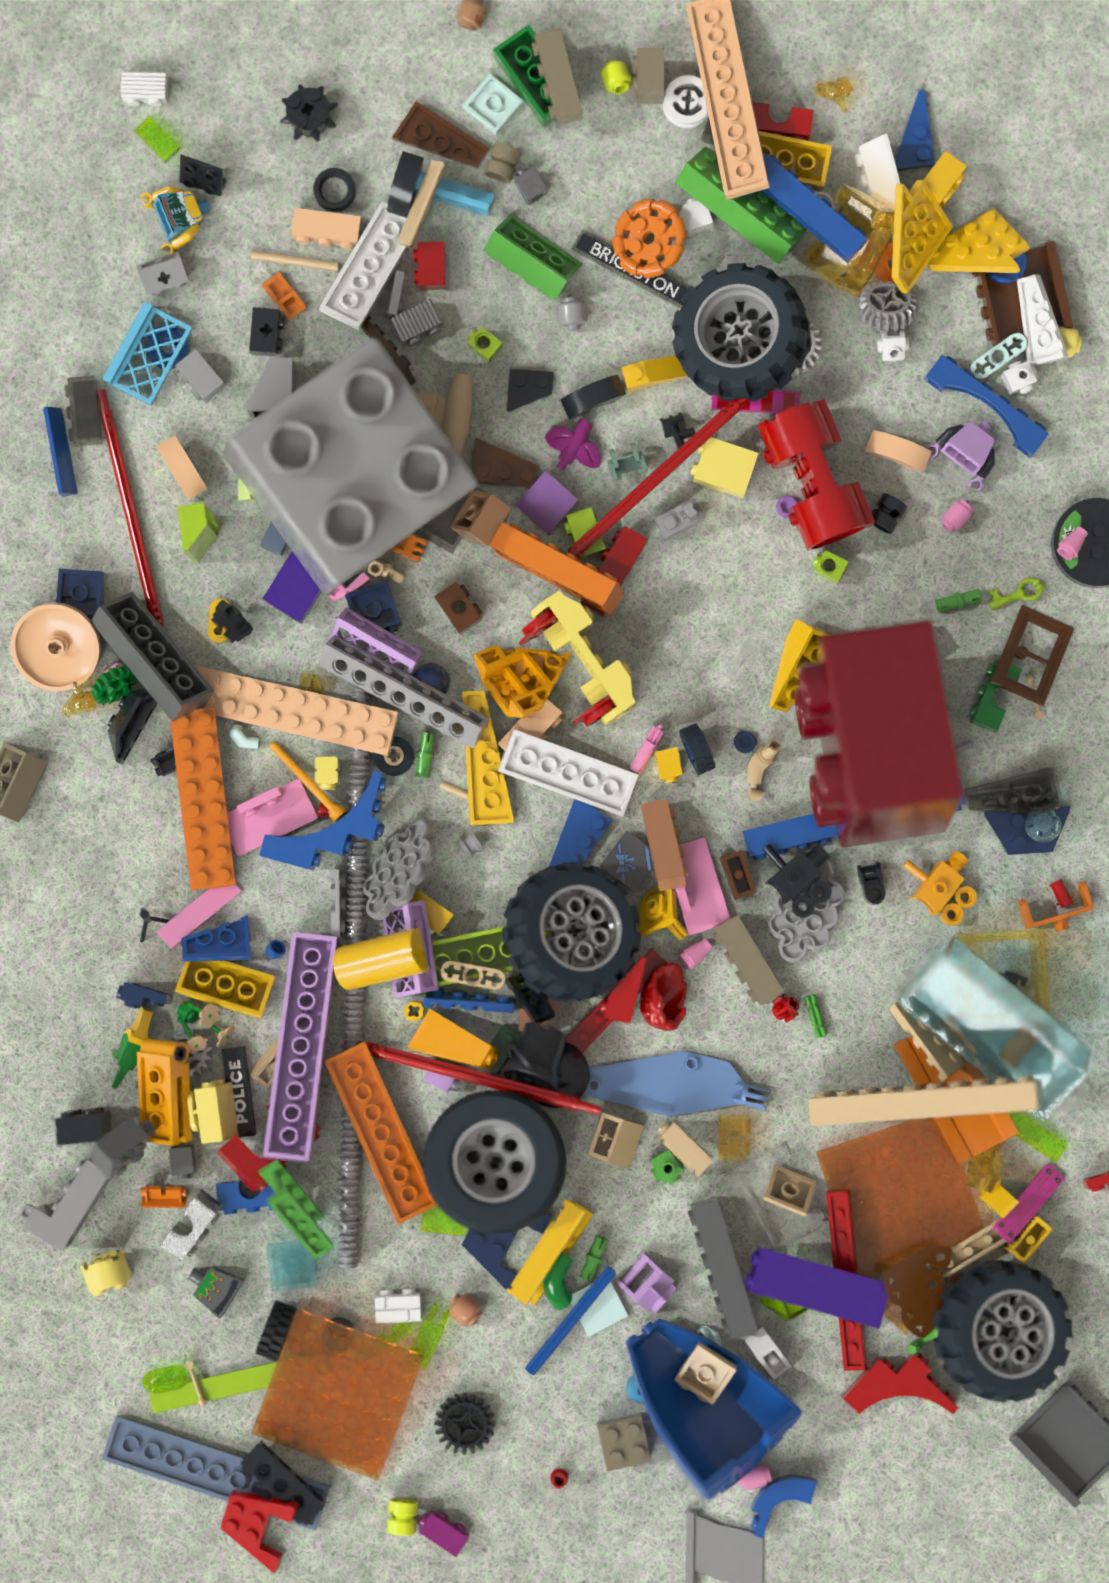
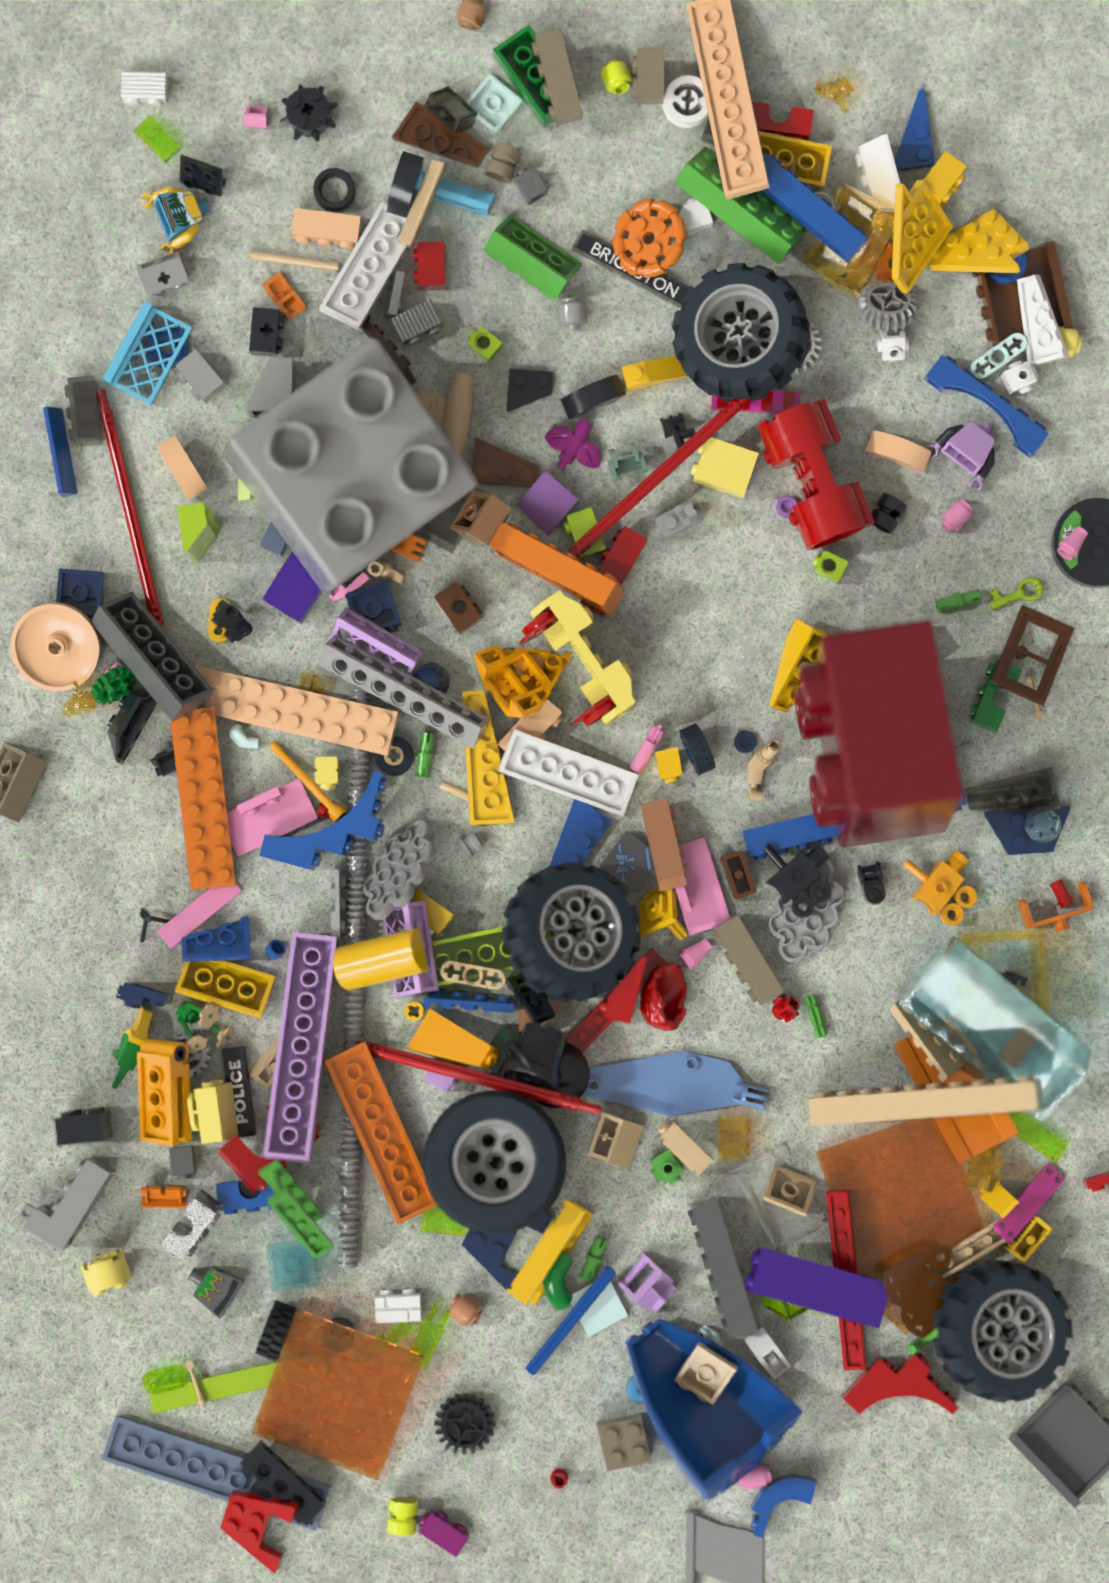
(122, 1147): dark grey hinge -> none
(256, 116): none -> bright pink brick
(451, 110): none -> clear smoke brick

